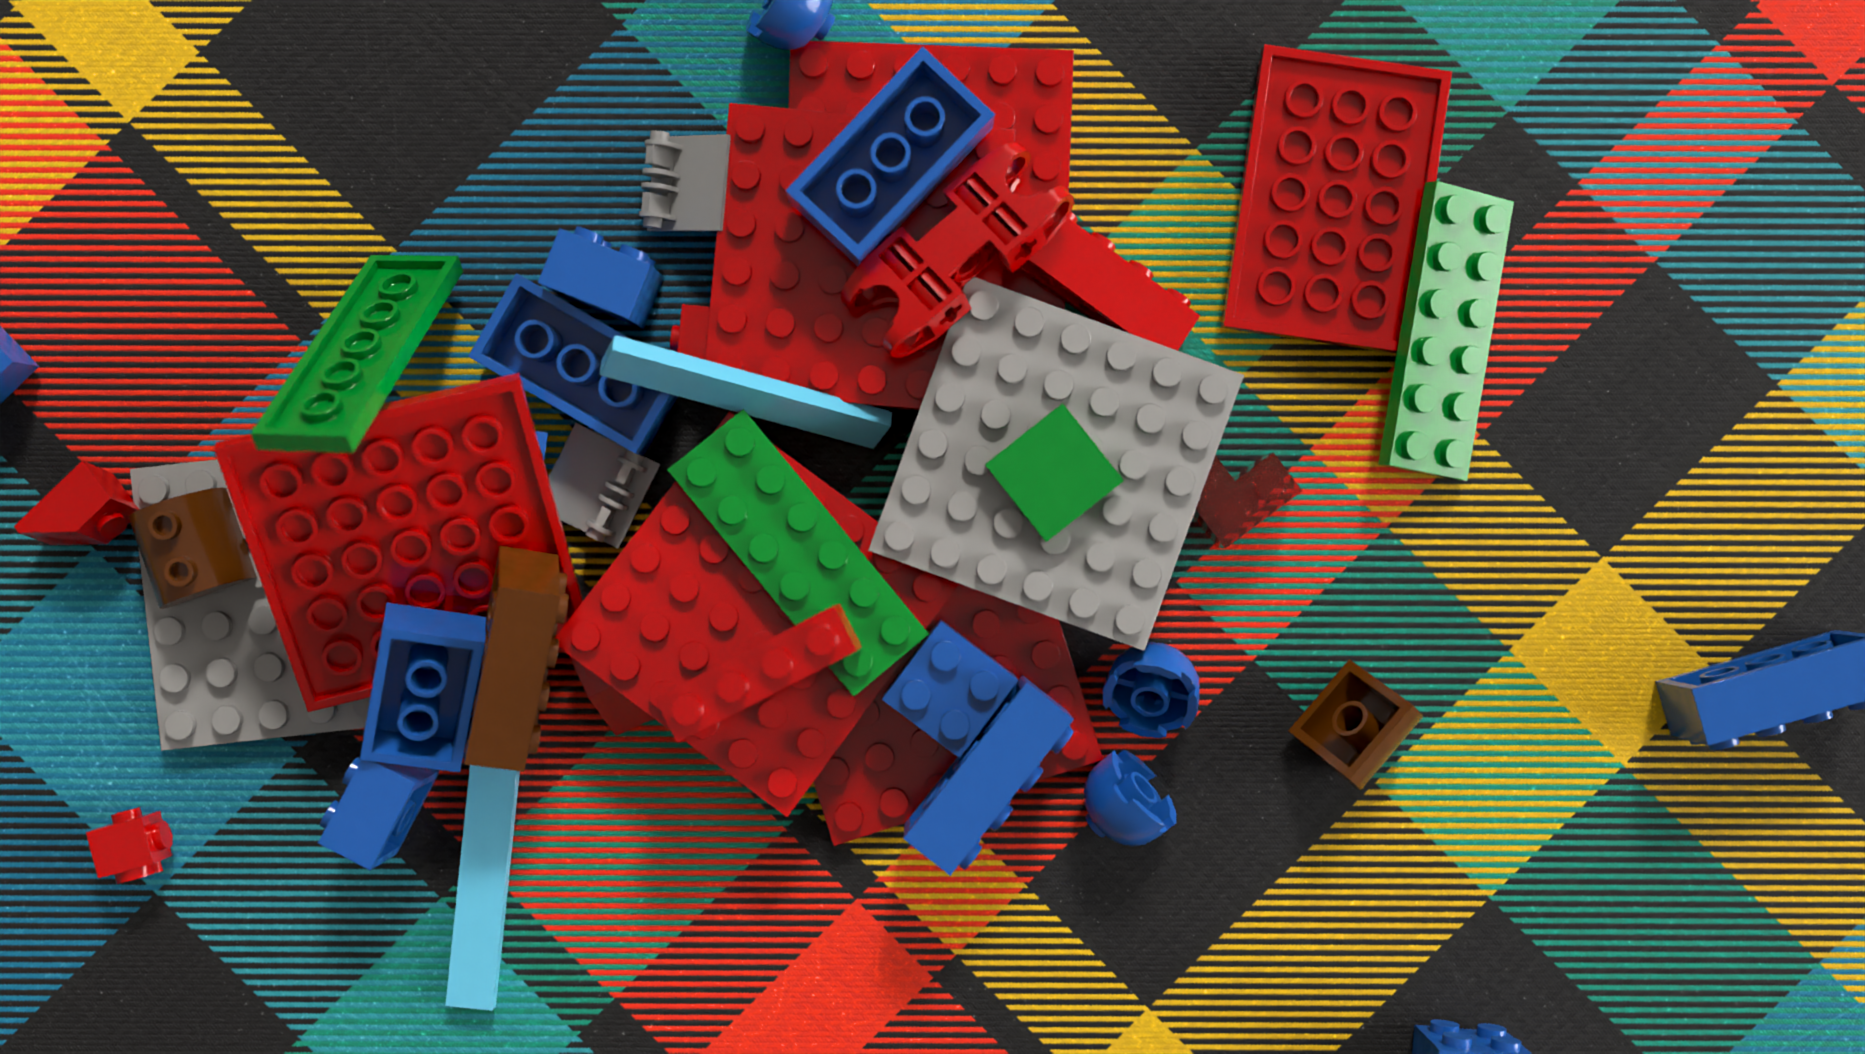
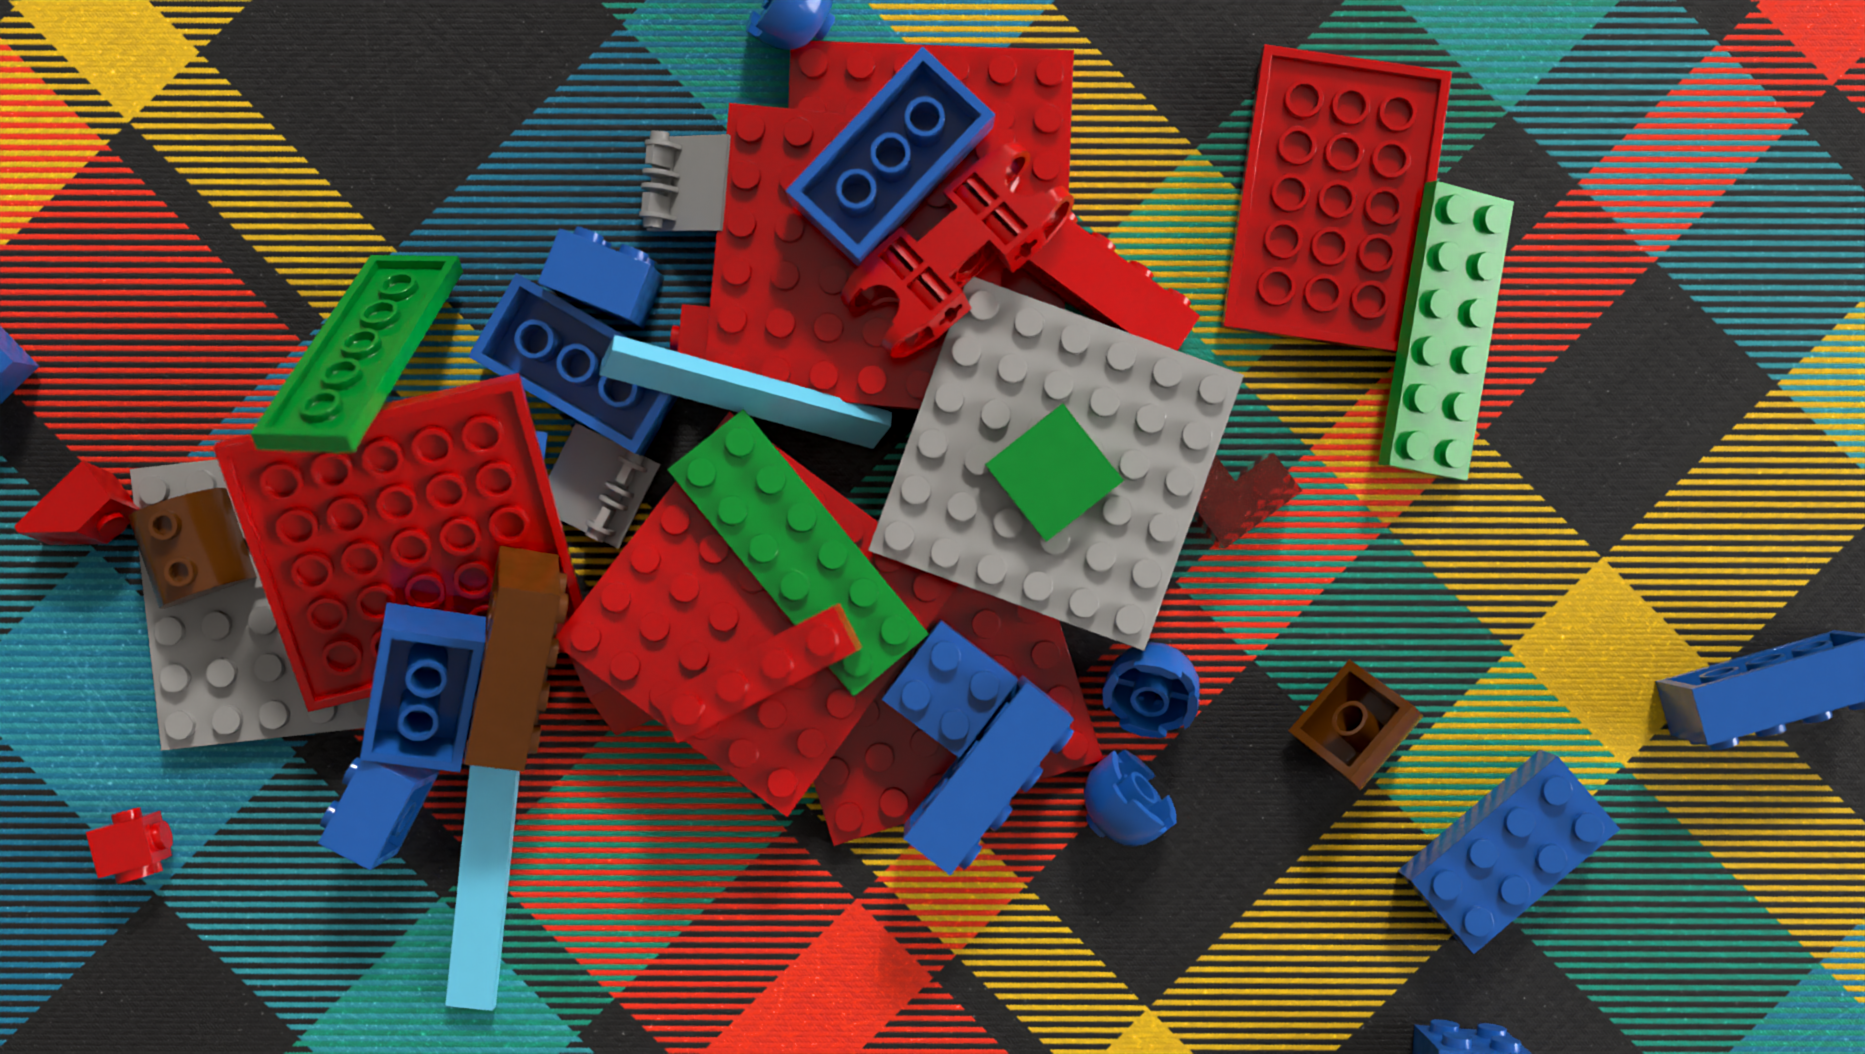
(1508, 850): none -> blue brick

